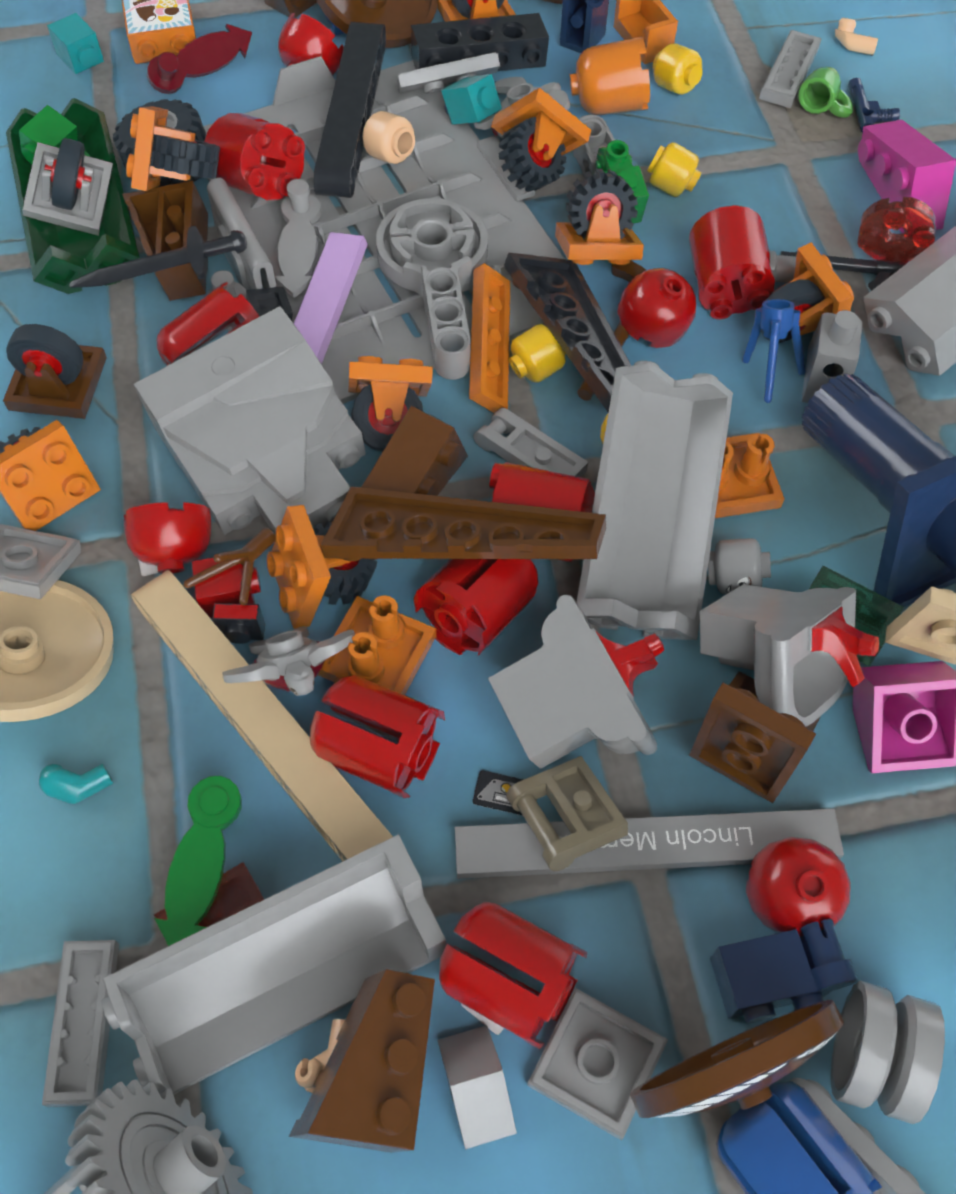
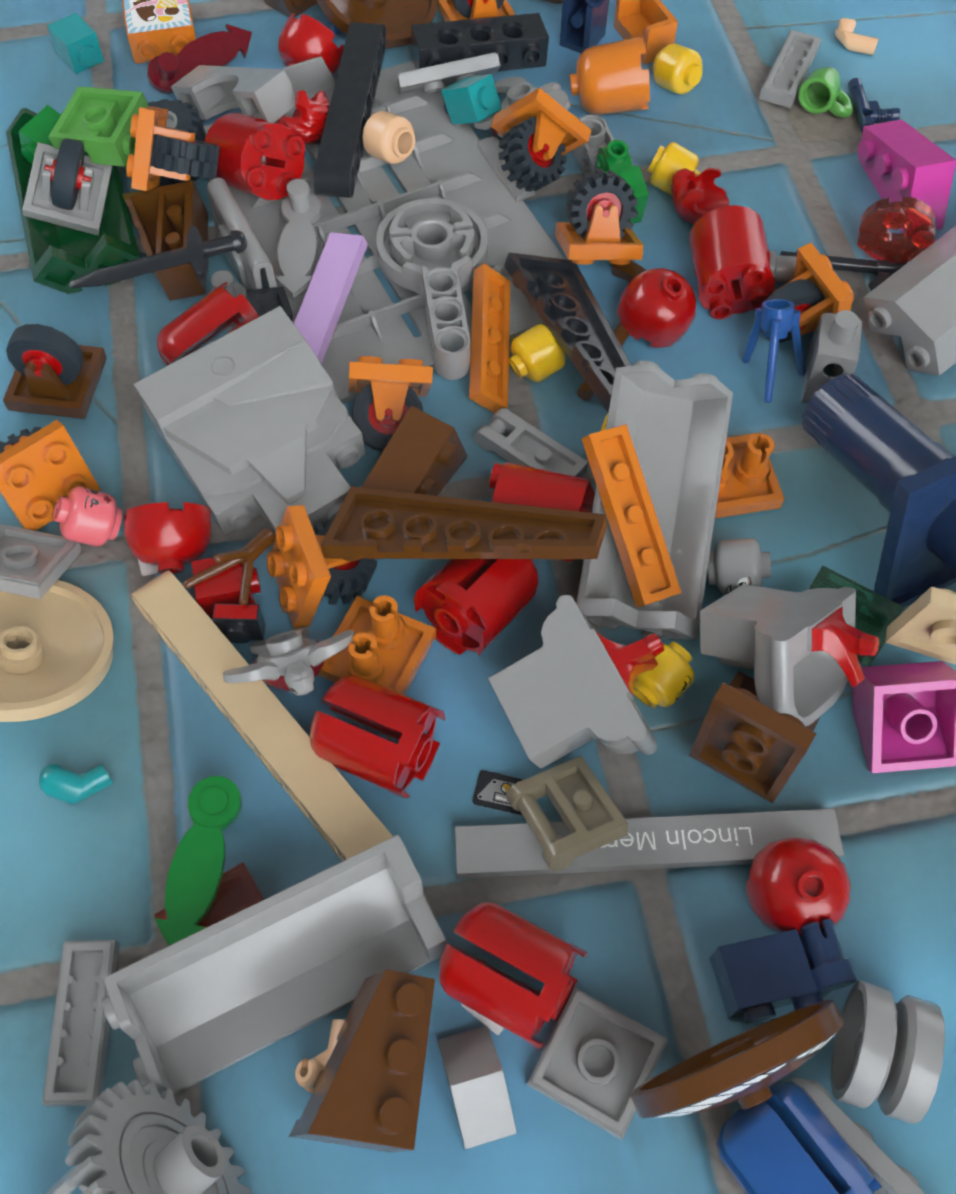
(88, 516): none -> coral head
(101, 122): none -> bright green plate
(256, 91): none -> light grey arch
(309, 117): none -> red hair
(631, 515): none -> orange plate
(667, 680): none -> yellow head
(697, 195): none -> red hair

